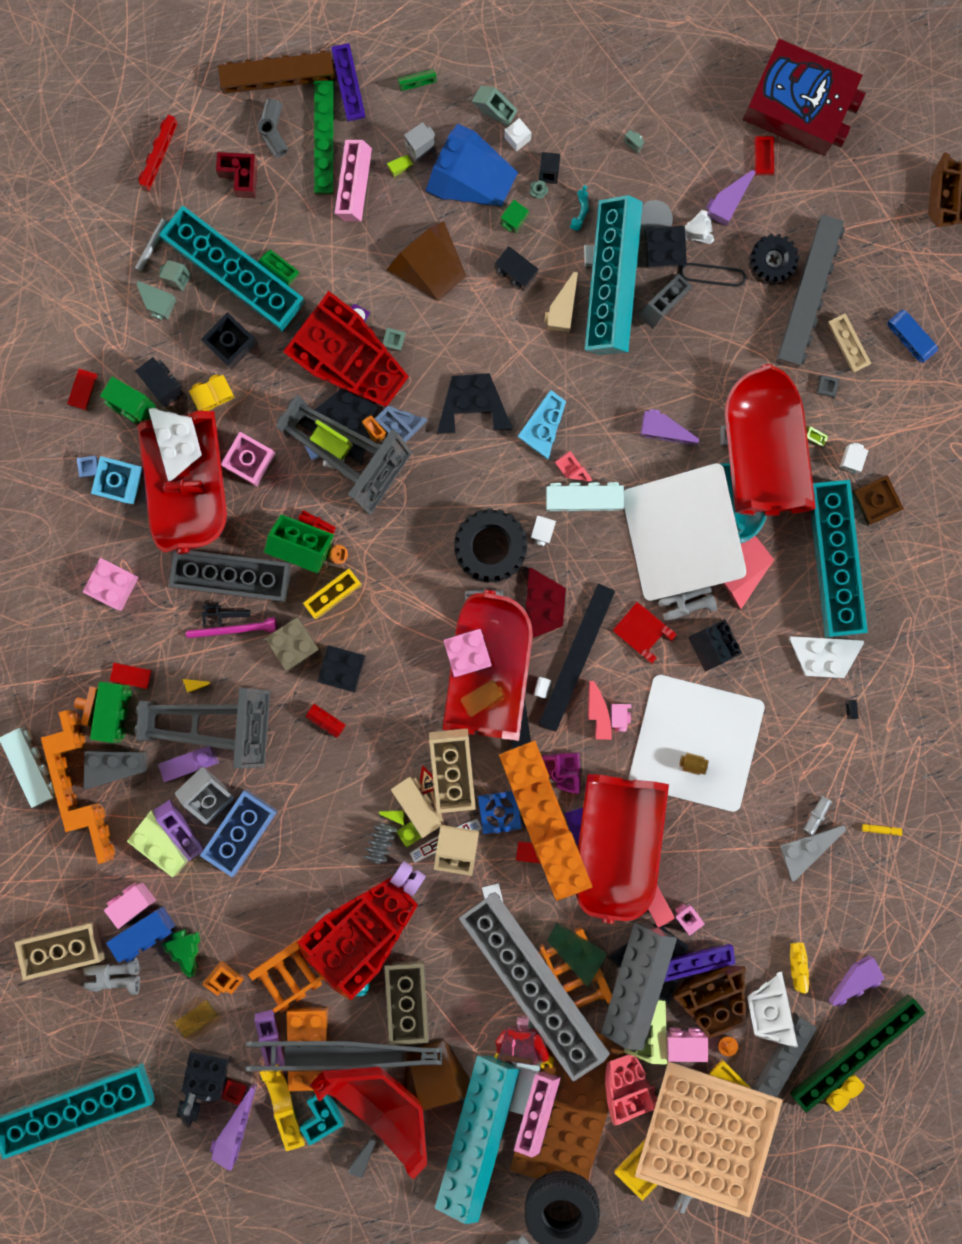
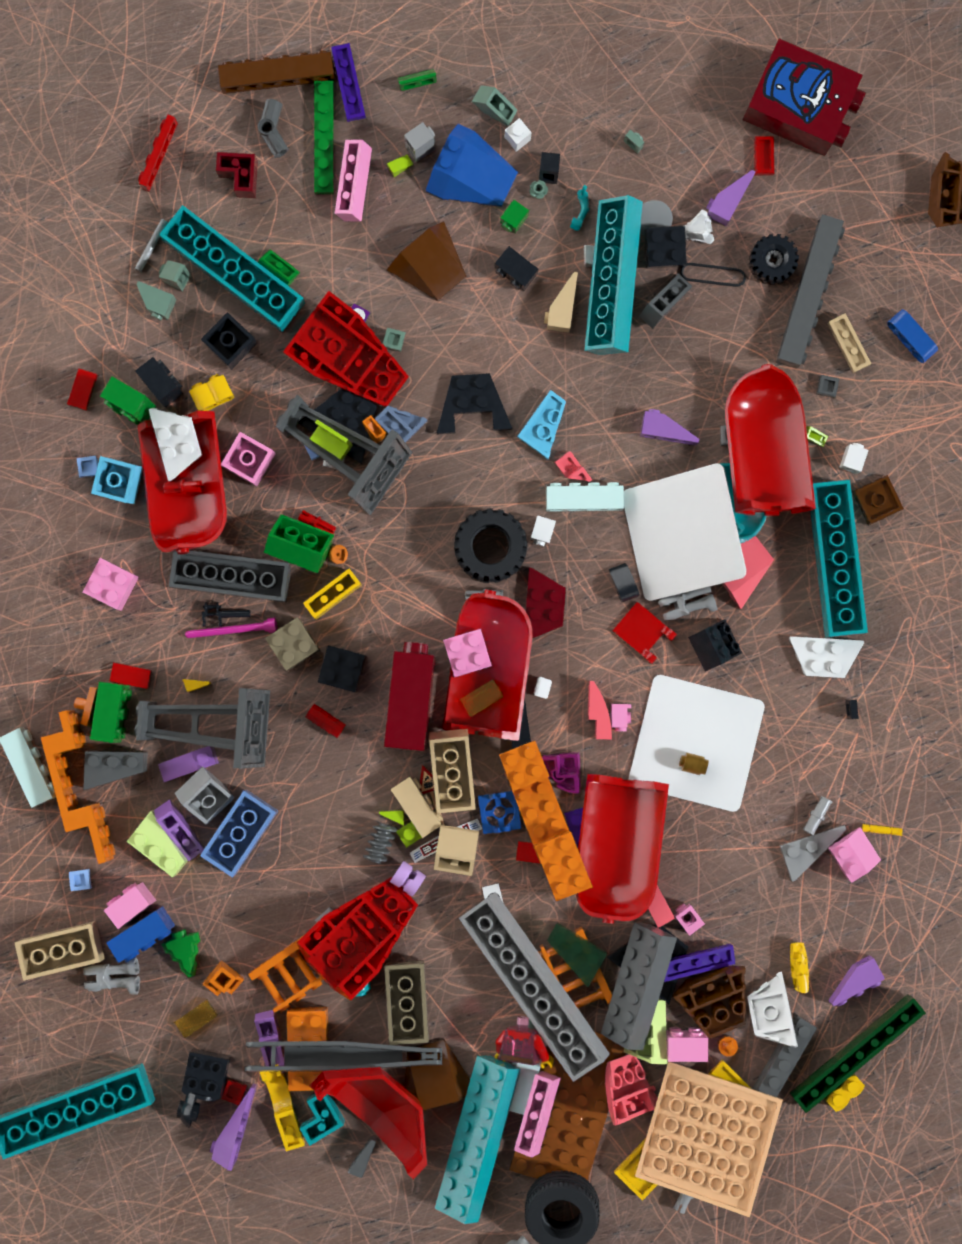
(80, 880): none -> light blue plate
(410, 698): none -> dark red brick
(577, 657): black tile -> none
(624, 582): none -> black panel
(854, 855): none -> bright pink slope

